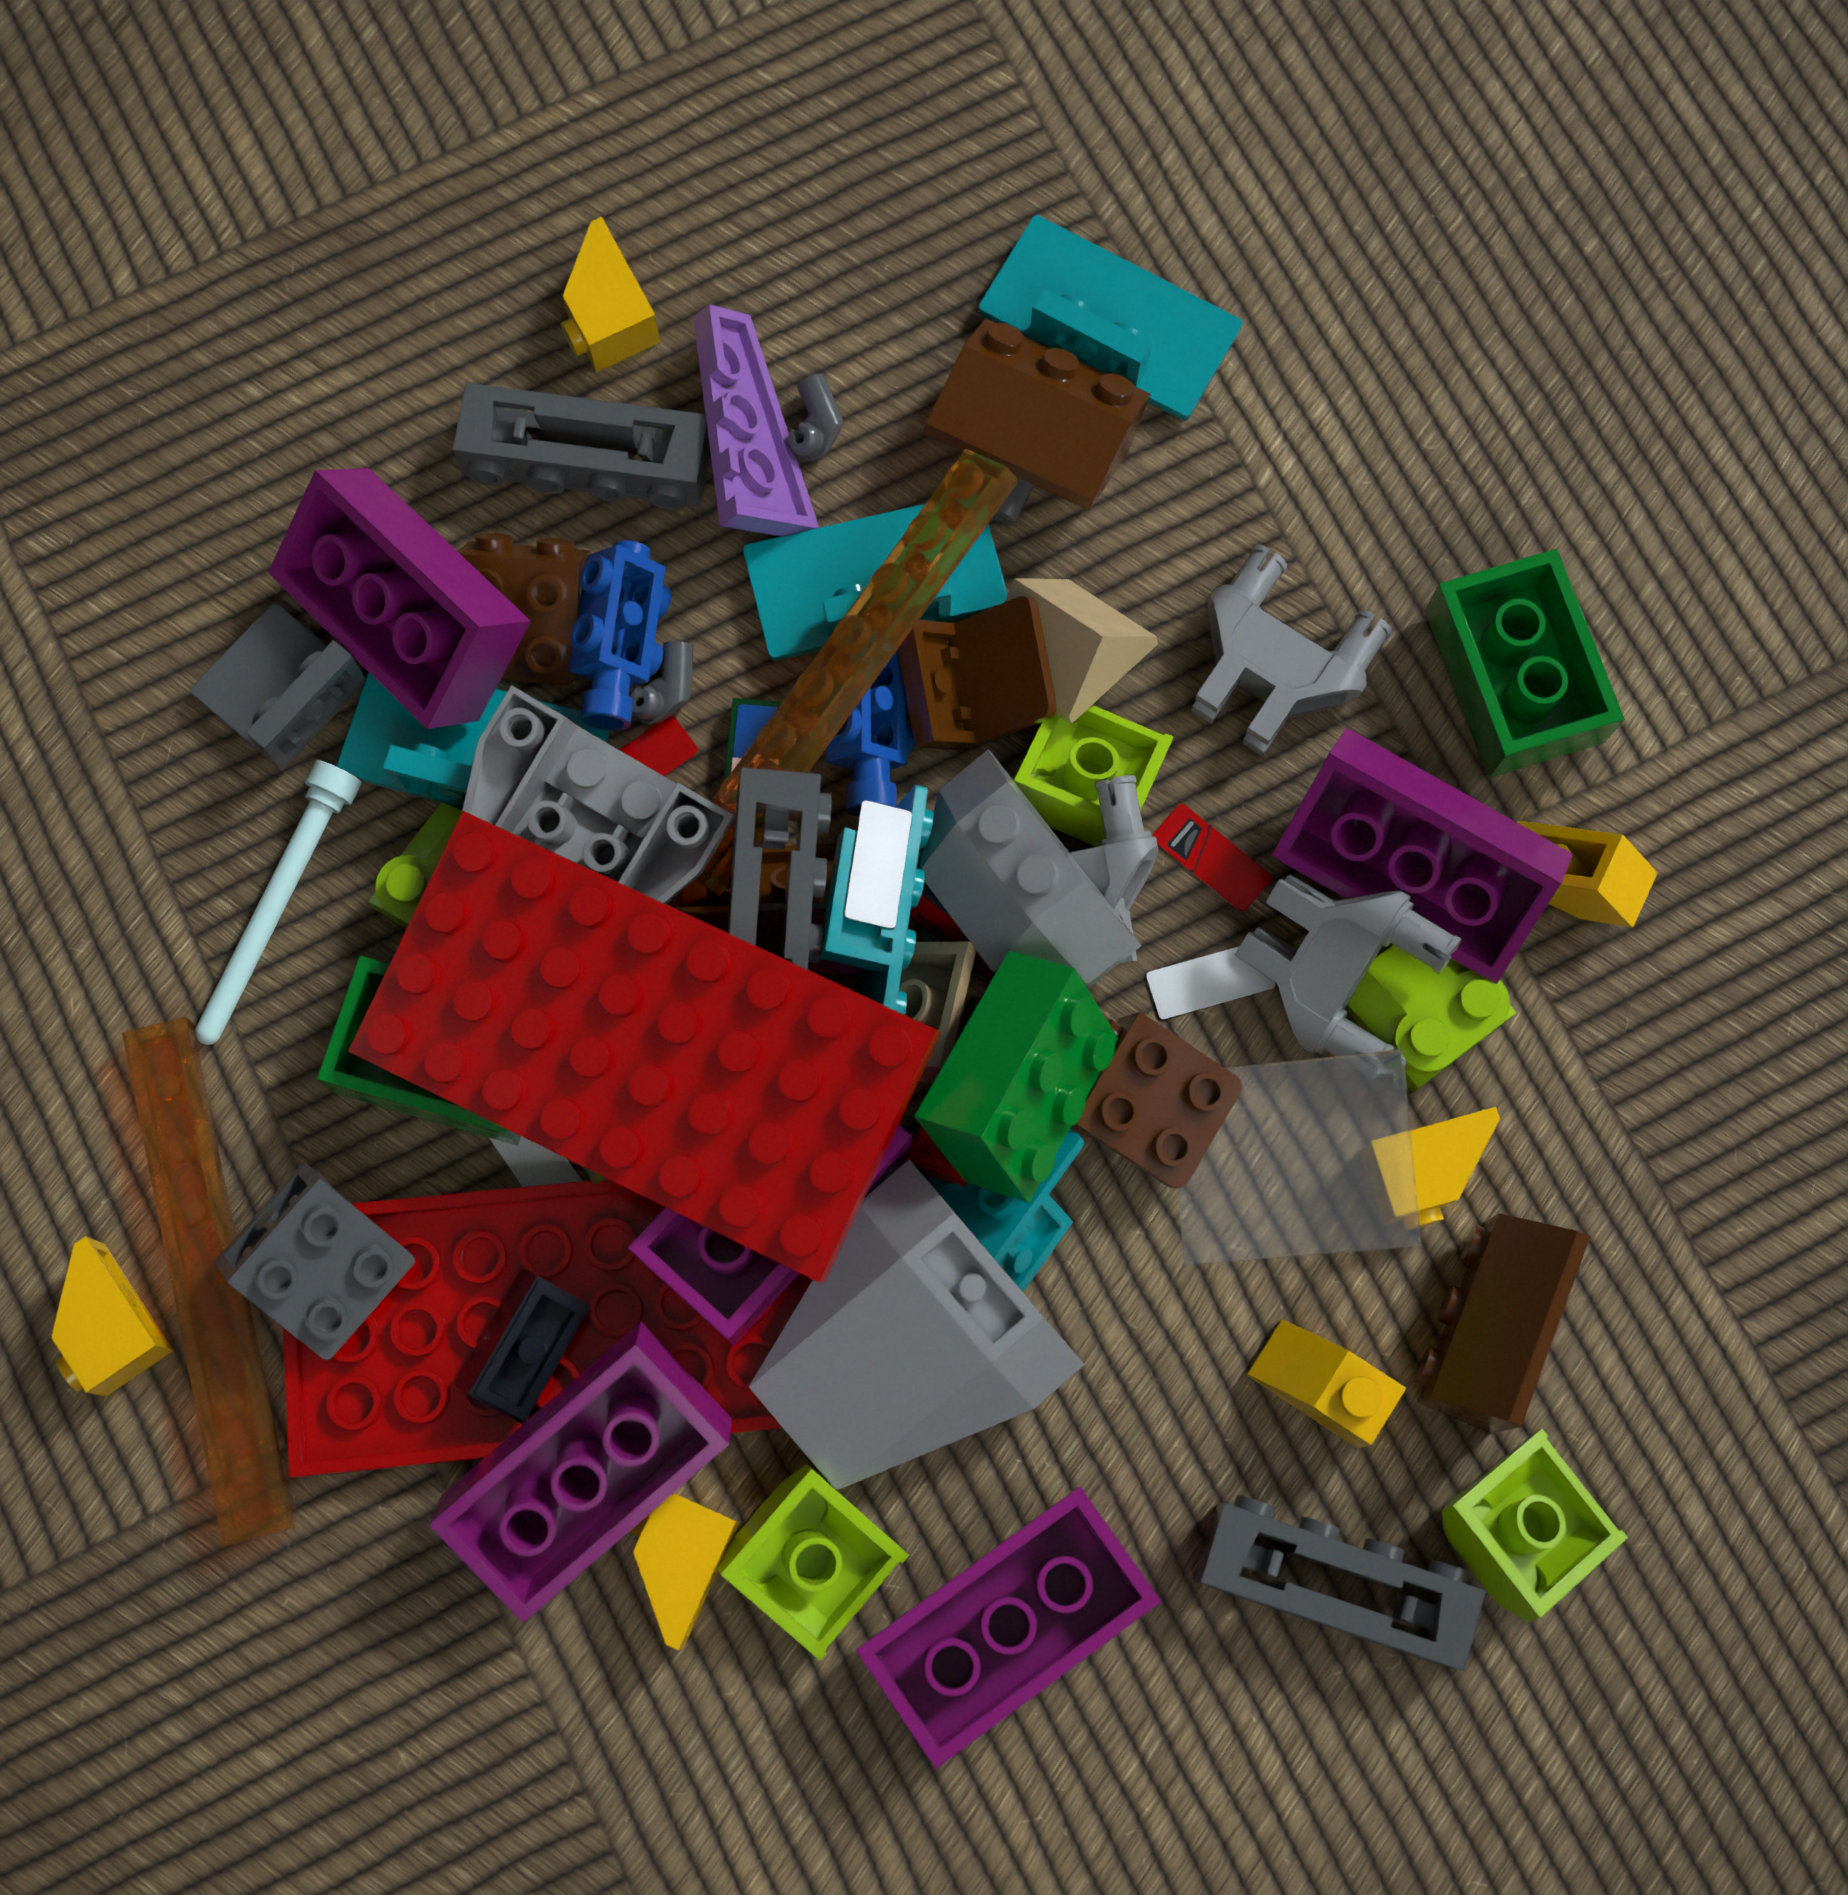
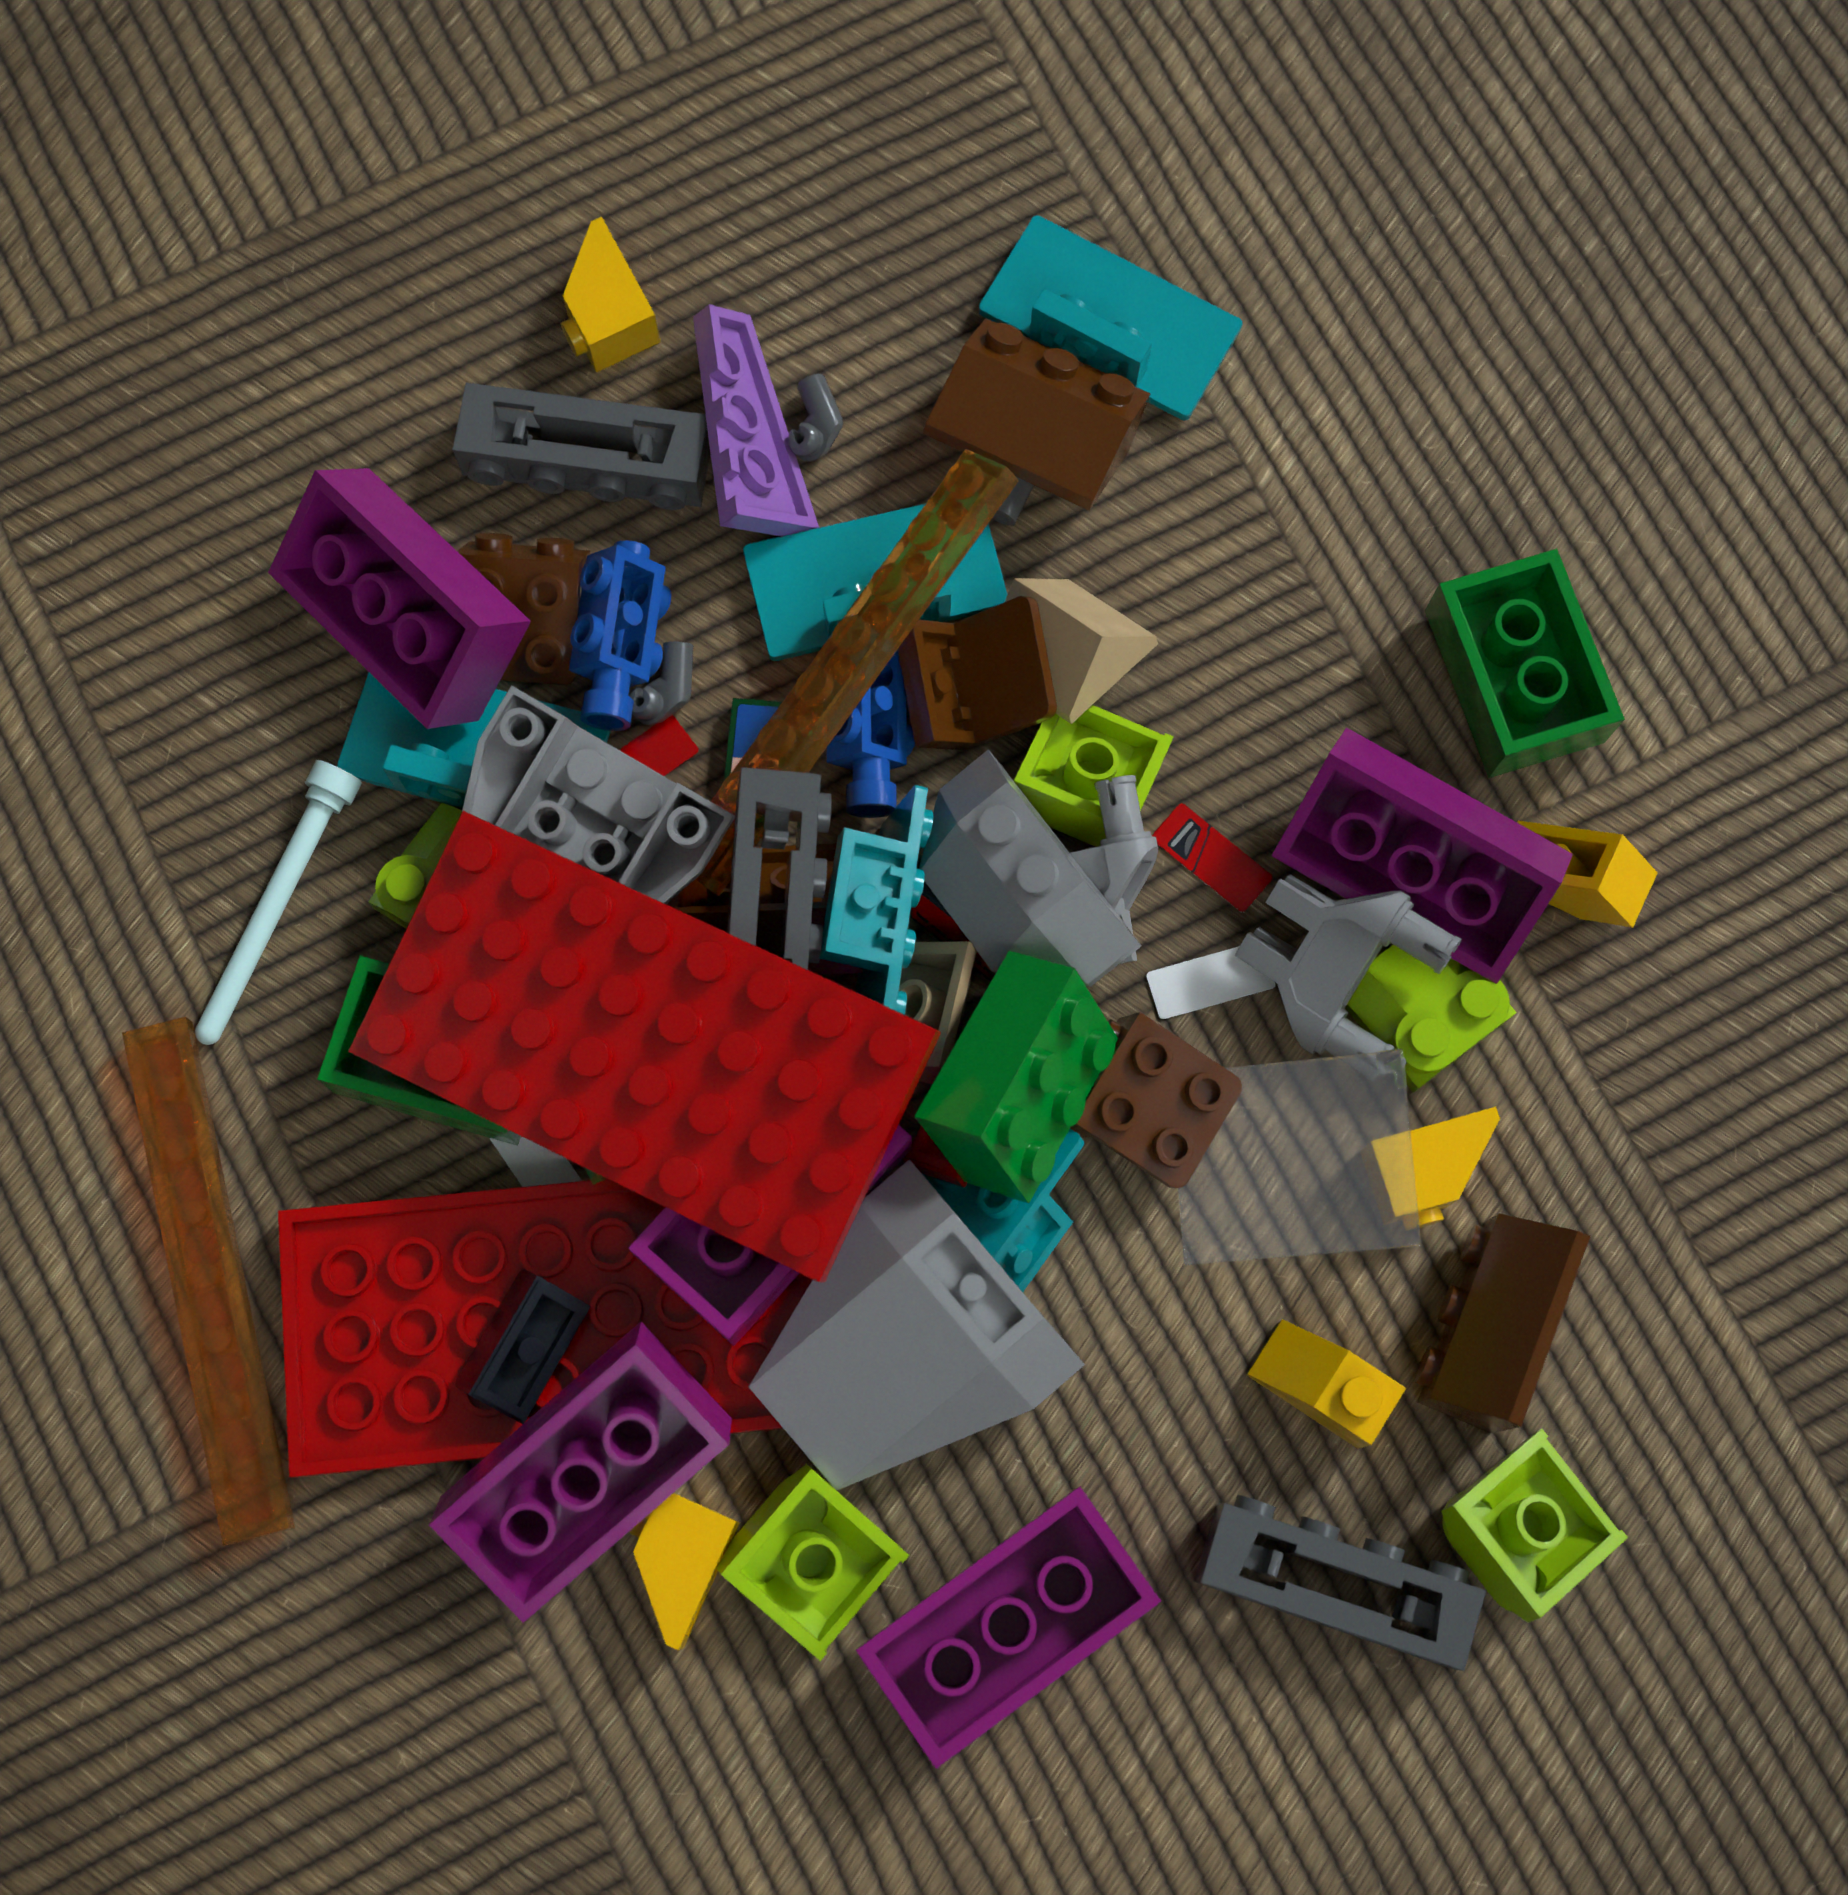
(103, 1324): yellow slope -> none
(279, 685): dark grey bracket -> none
(314, 1262): dark grey bracket -> none
(878, 864): white sticker -> none
(1275, 660): light grey connector -> none

